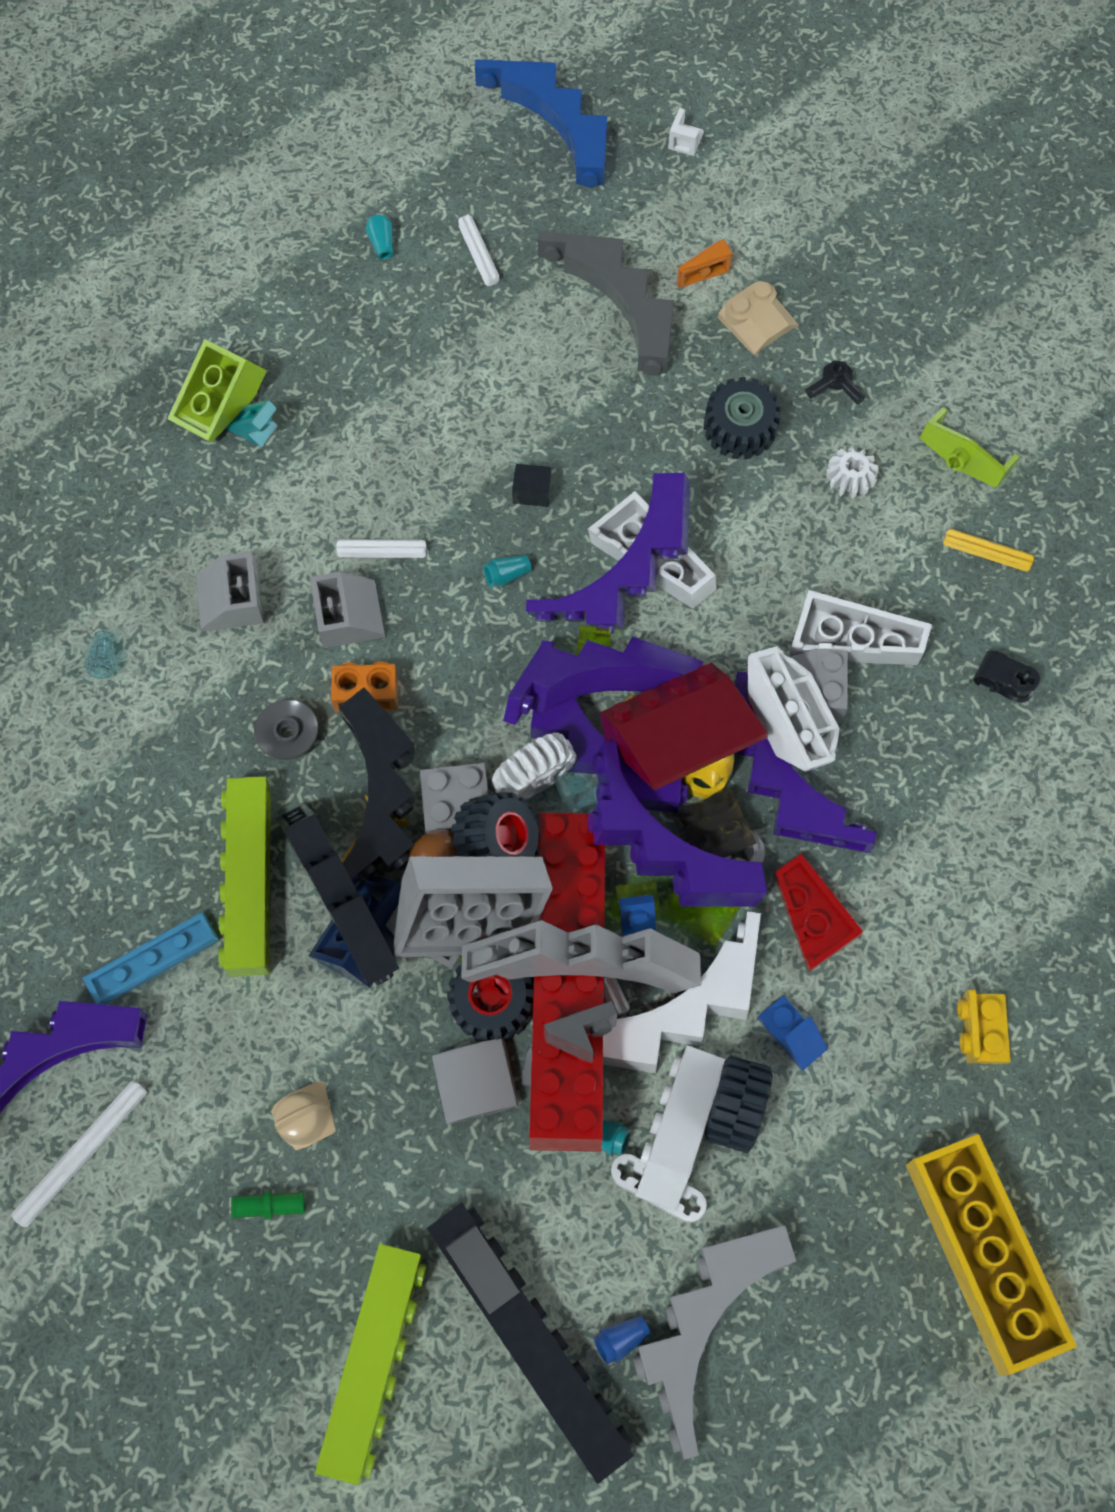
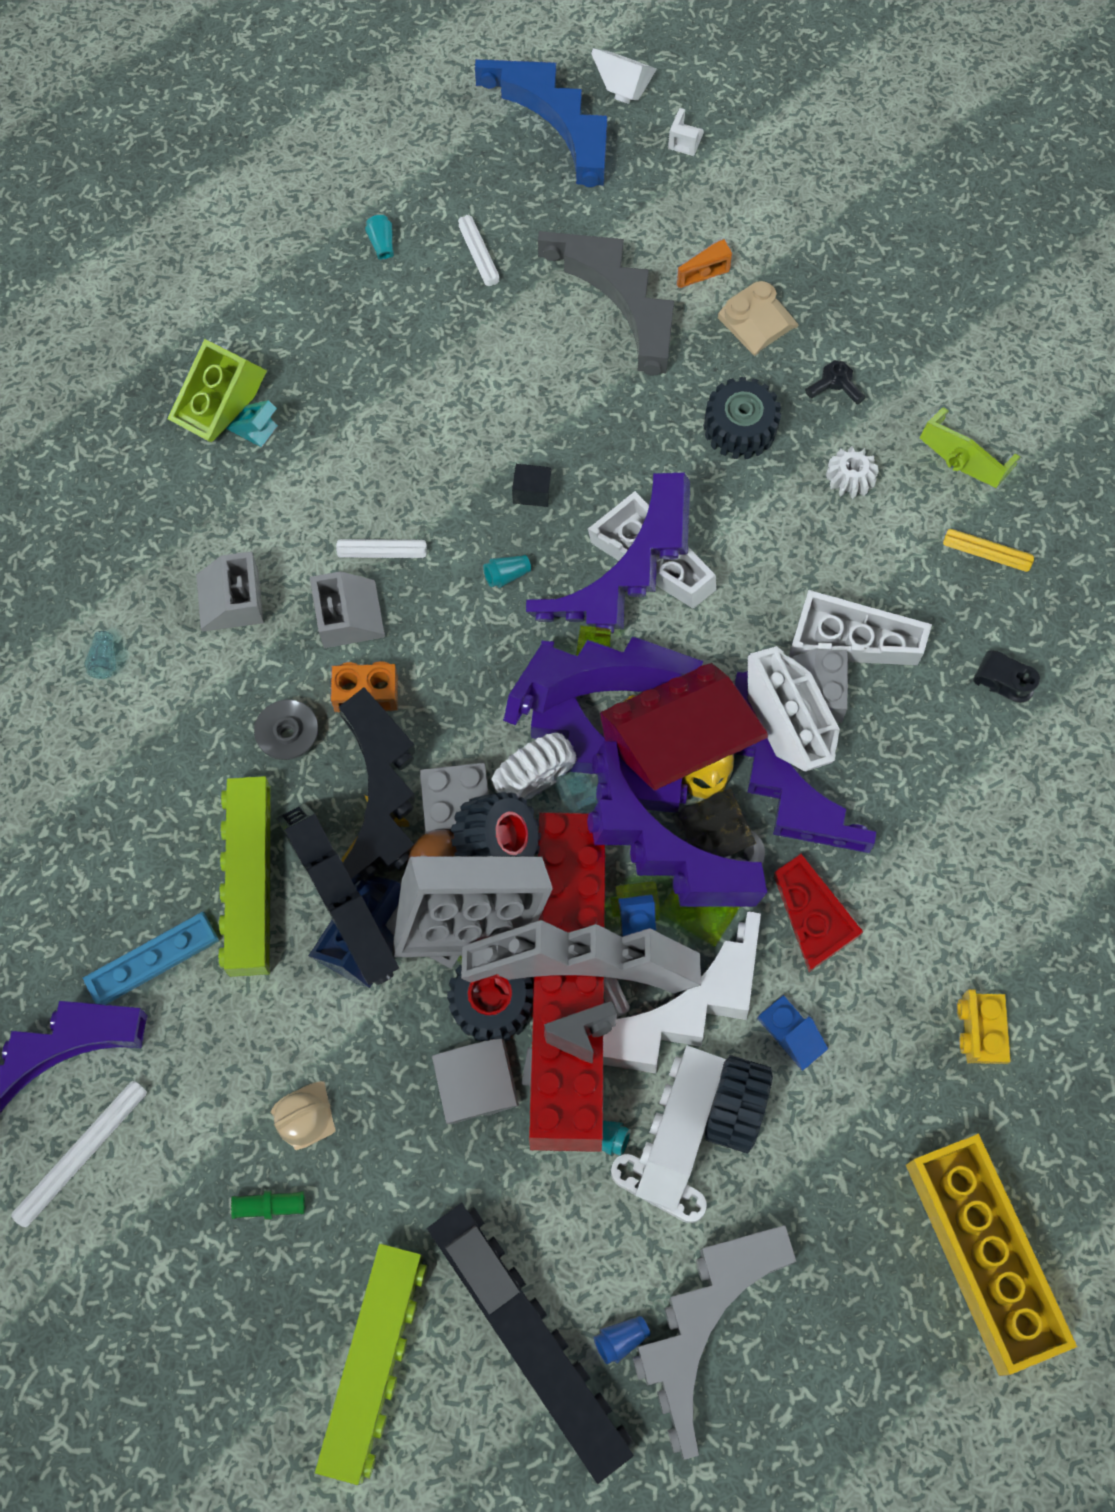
(622, 75): none -> white slope

